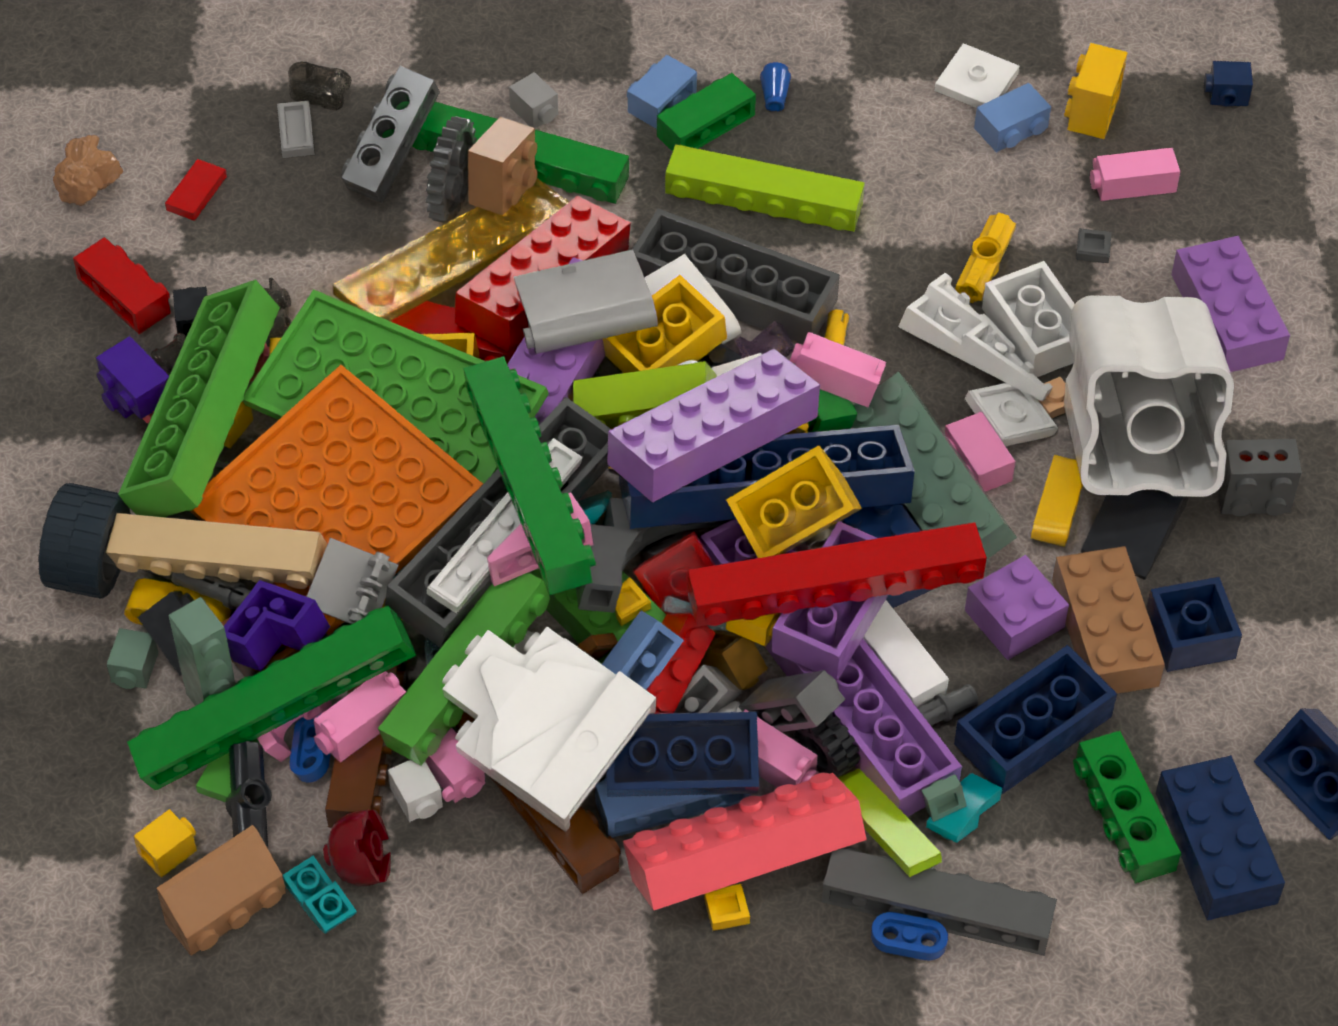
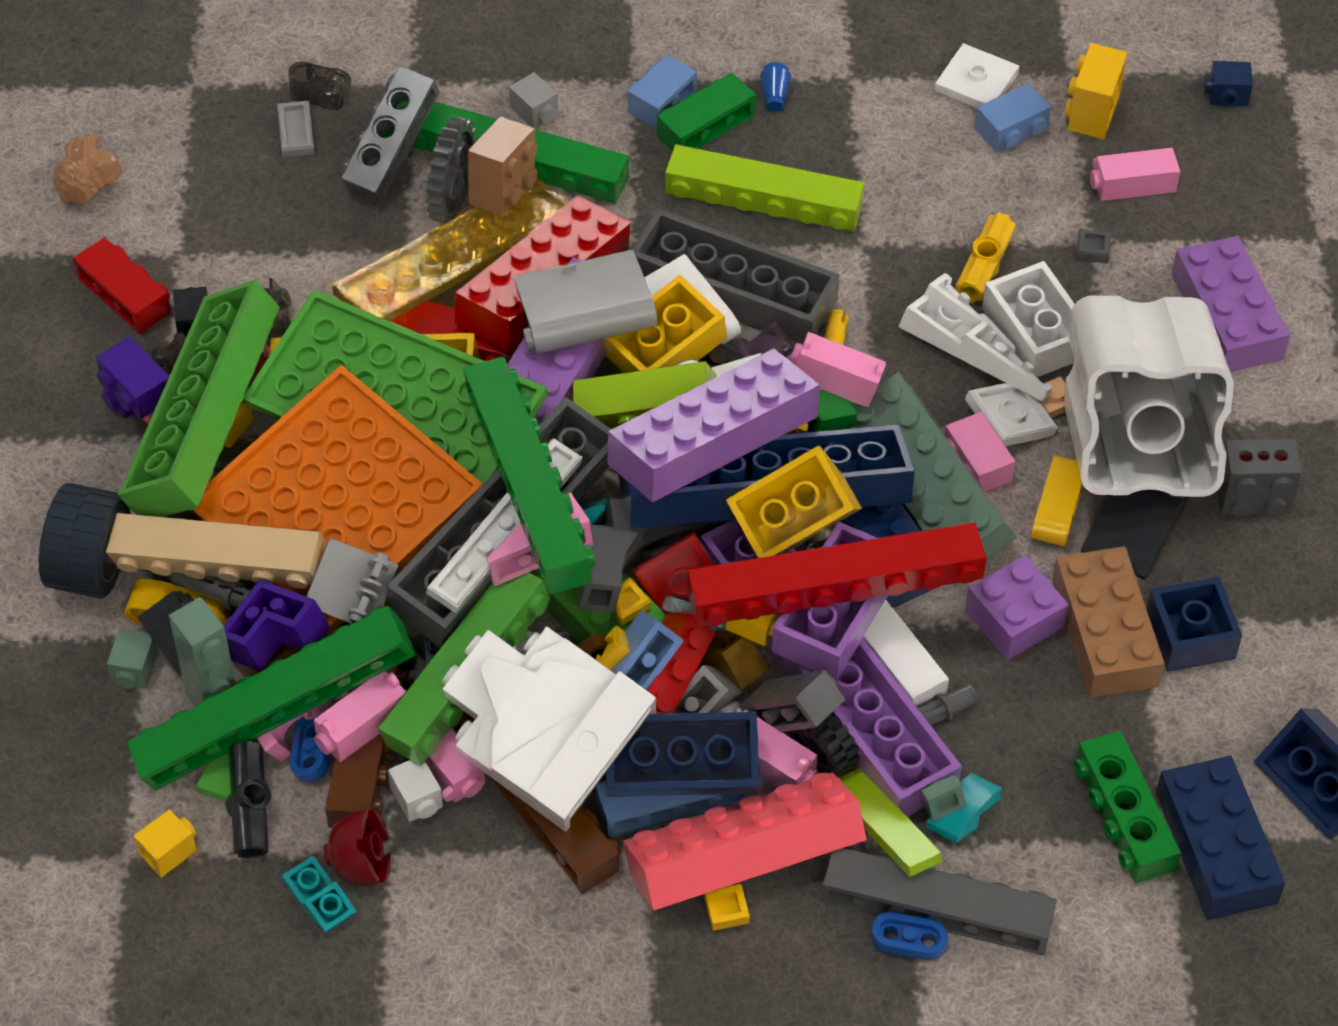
(195, 189): red tile -> none
(221, 891): medium nougat slope -> none
(616, 648): none -> yellow tile
(1035, 718): dark blue brick -> none

